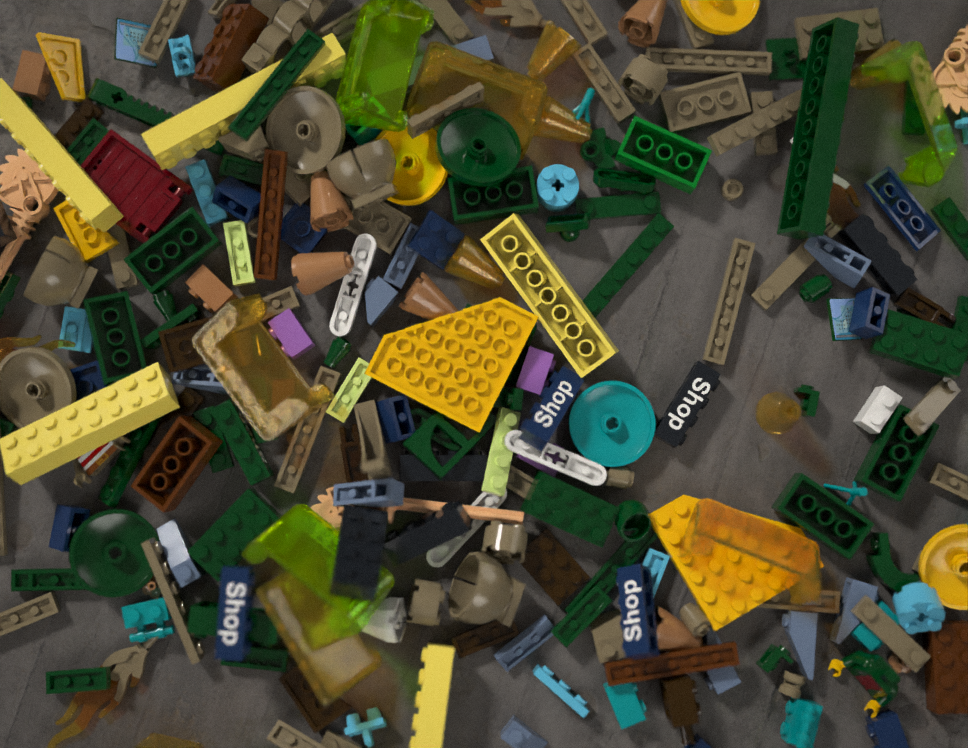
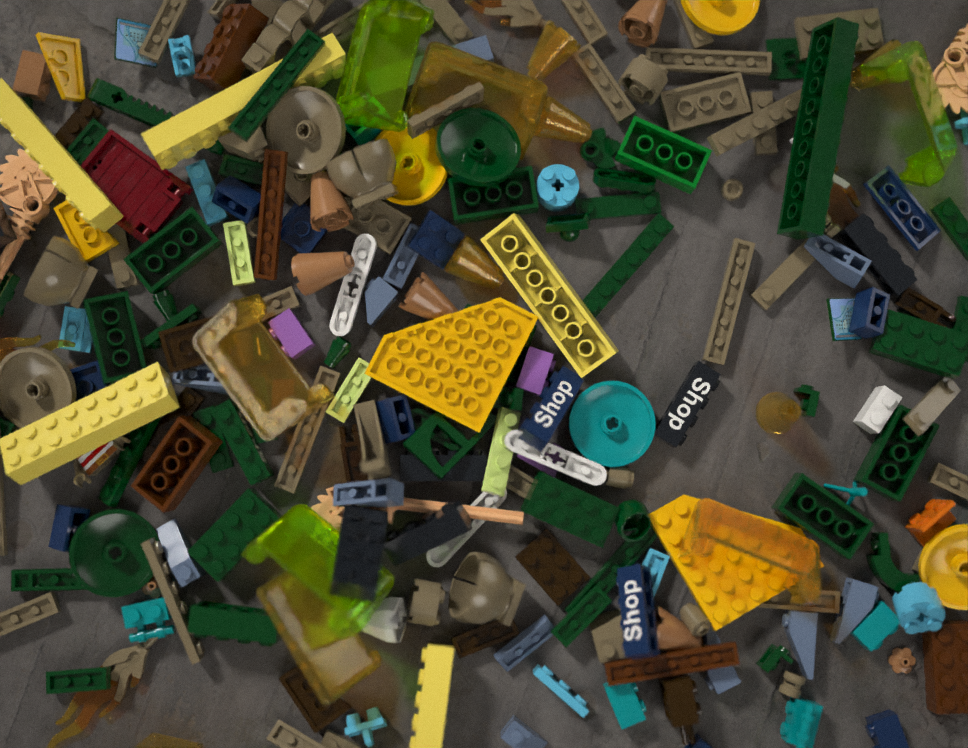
(210, 289): medium nougat brick -> none
(234, 613): dark blue brick -> none
(262, 658): dark green plate -> none
(505, 542): dark tan brick -> none
(584, 106): teal plant -> none
(815, 288): dark green brick -> none
(873, 675): dark green torso -> none
(890, 633): dark tan plate -> none
(911, 118): dark green plate -> none
(931, 520): none -> orange bracket

